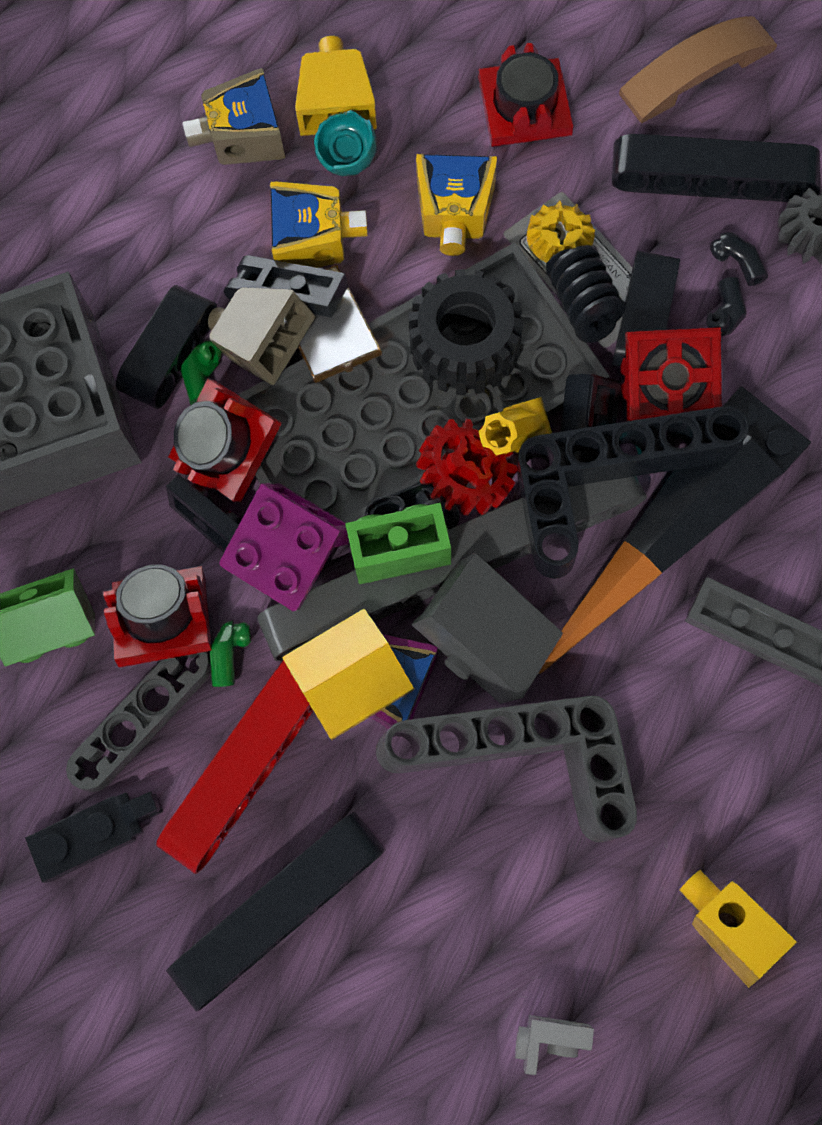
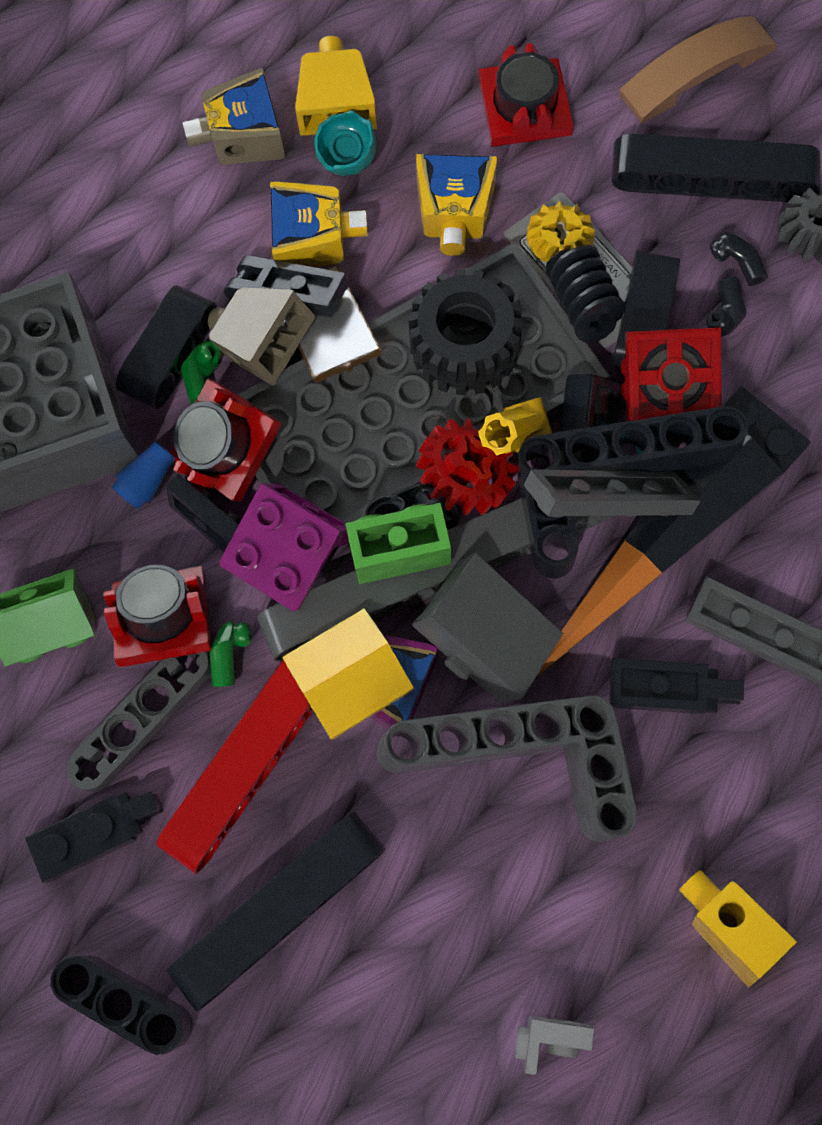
(97, 1003): none -> black beam
(143, 476): none -> blue cone
(610, 493): none -> dark grey plate
(670, 686): none -> black hinge

